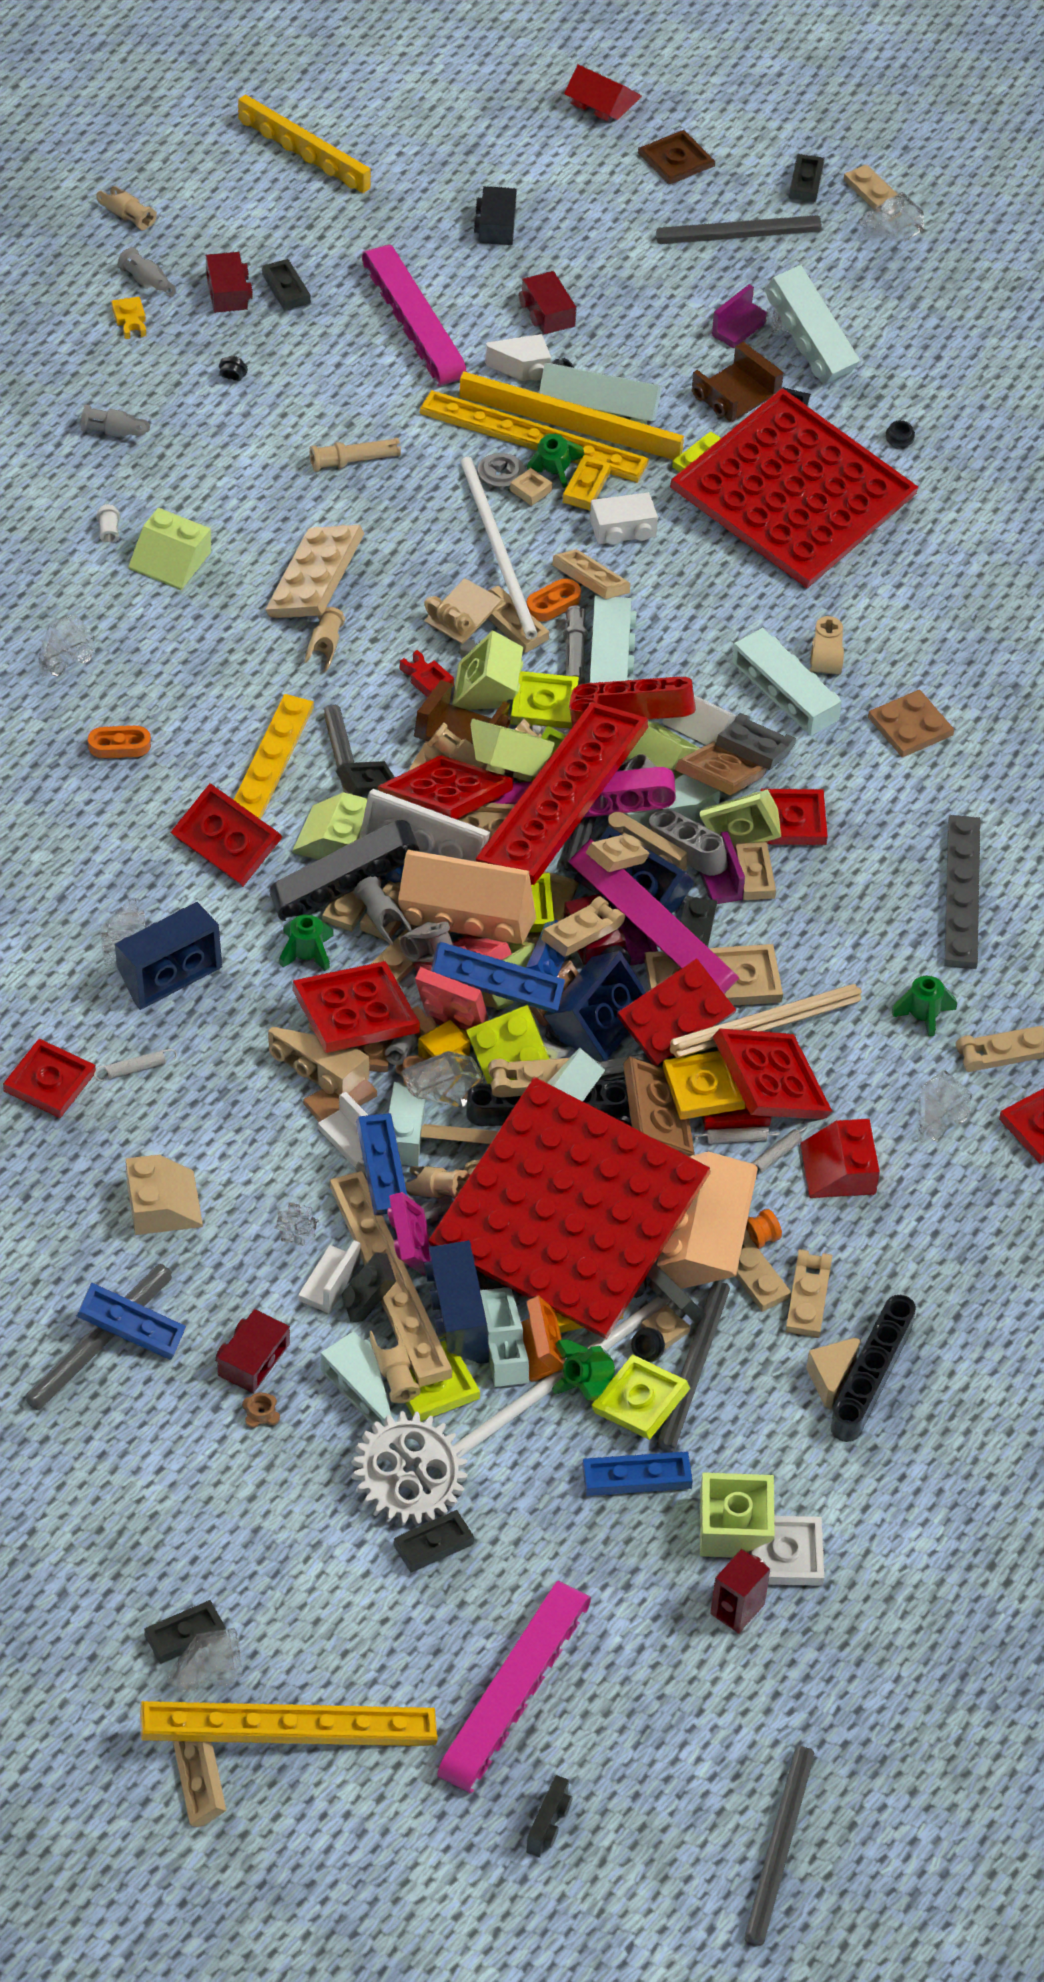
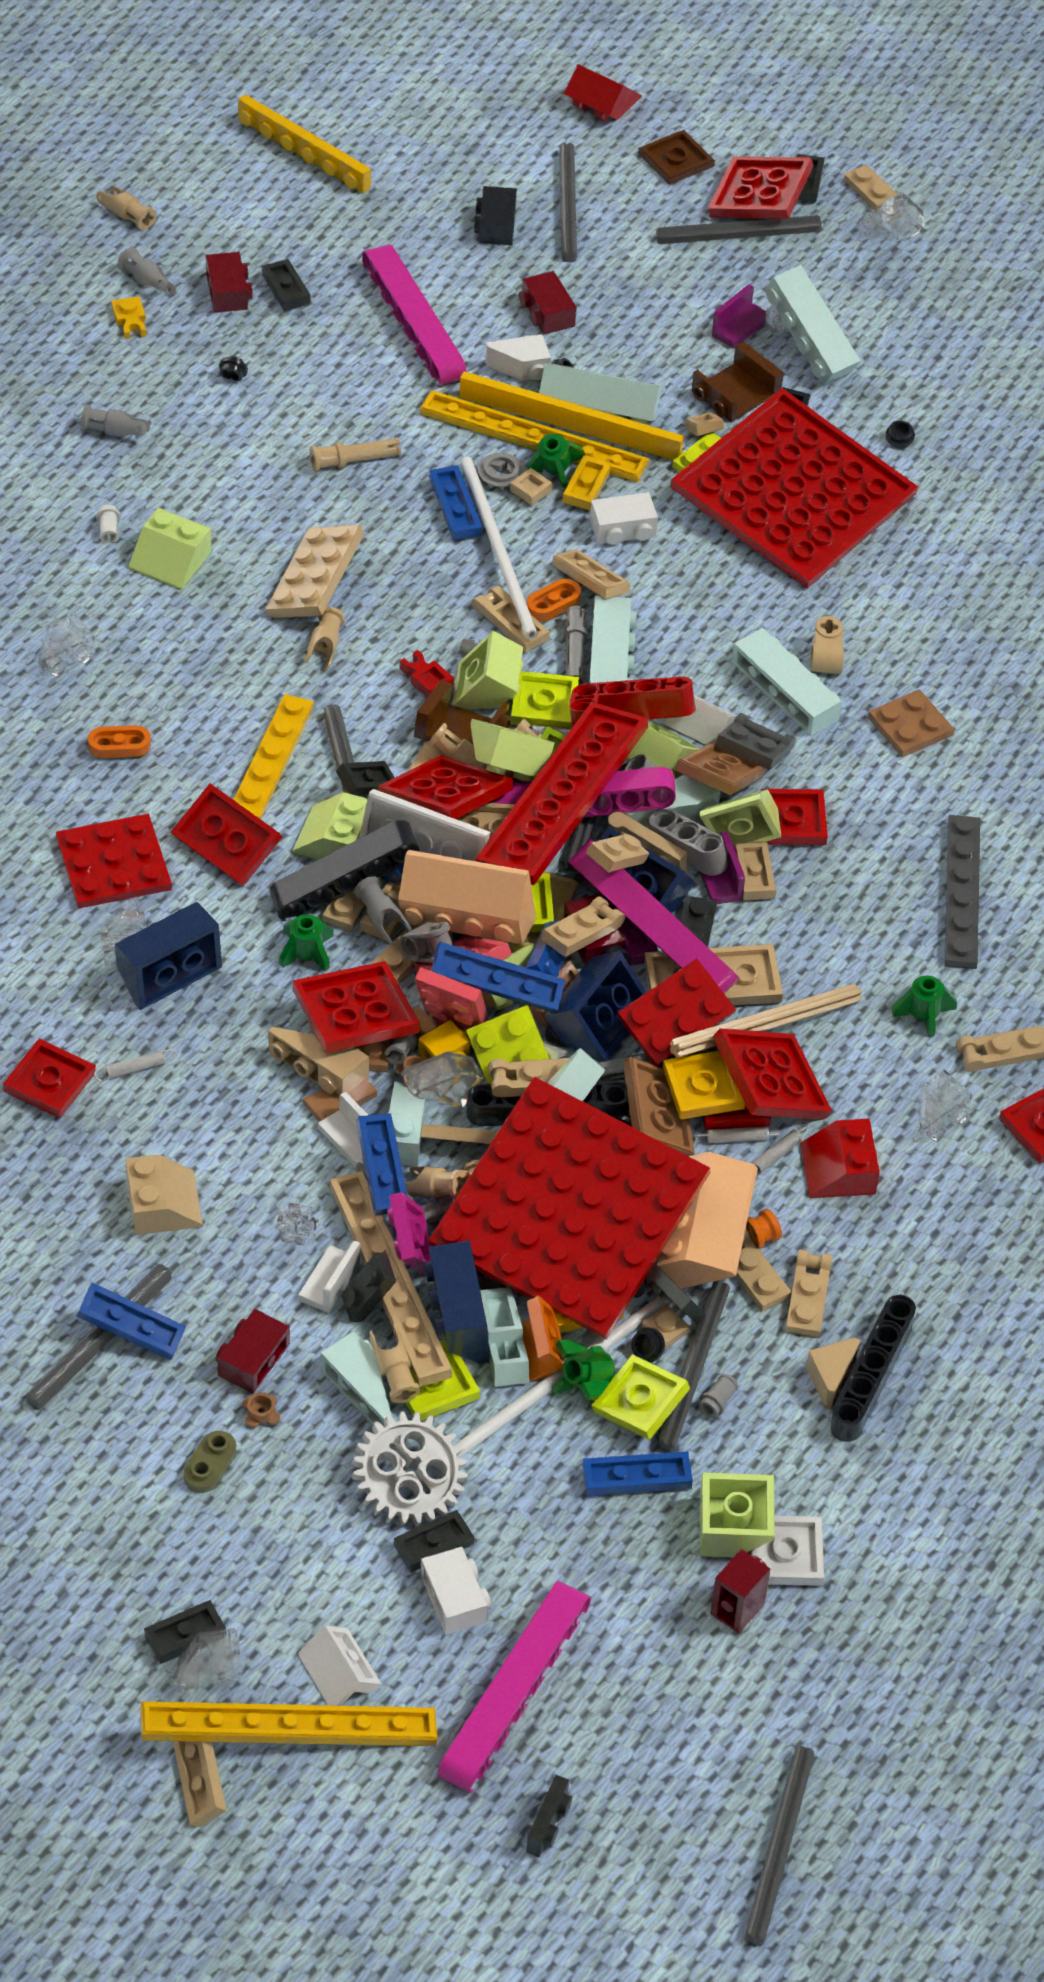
(113, 861): none -> red plate
(210, 1459): none -> olive plate
(338, 1665): none -> white panel
(454, 1590): none -> white brick
(455, 502): none -> blue plate
(461, 610): tan hinge -> none
(568, 202): none -> dark grey axle
(704, 423): none -> tan tile
(714, 1401): none -> light grey pin
(760, 187): none -> red plate

